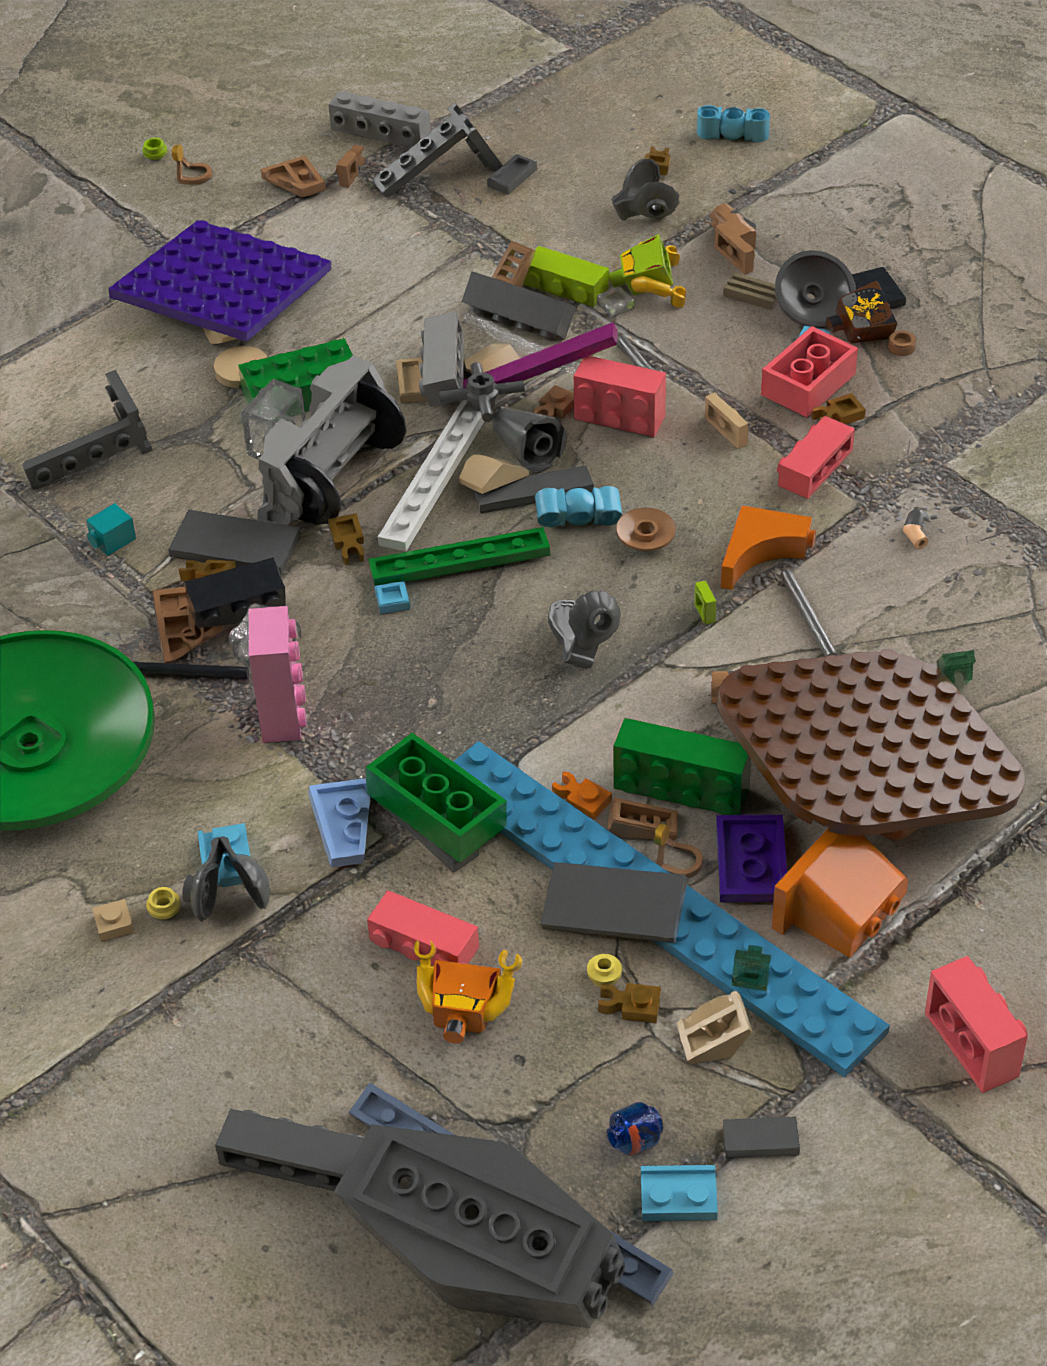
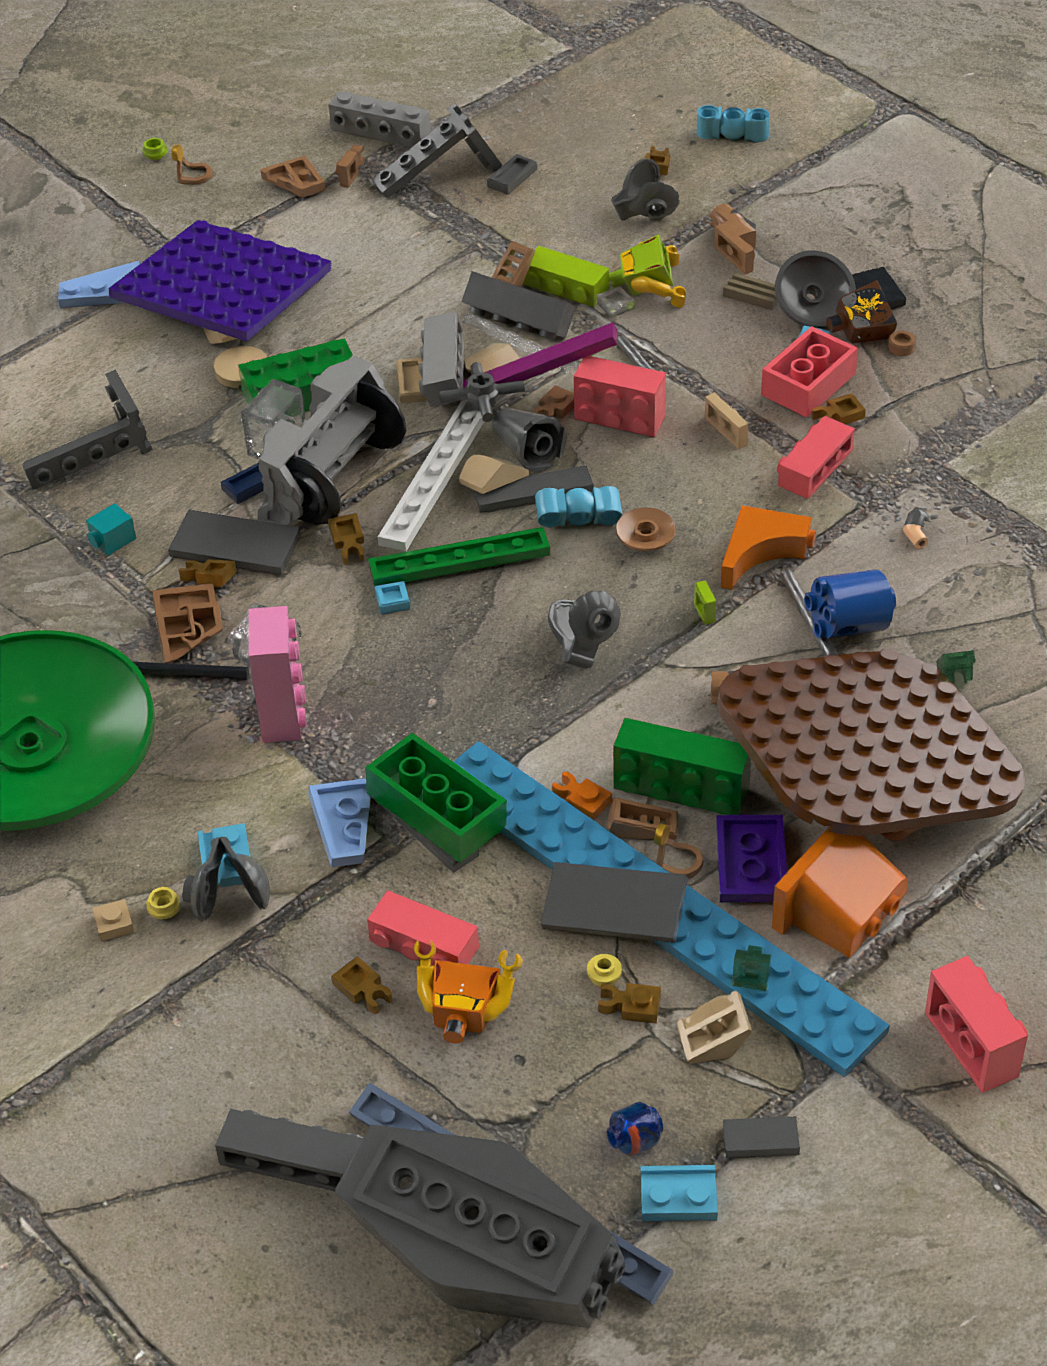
(92, 288): none -> light blue wing
(228, 594): black wedge -> none
(244, 484): none -> dark blue tile
(360, 981): none -> pearl gold plate
(850, 604): none -> blue cylinder

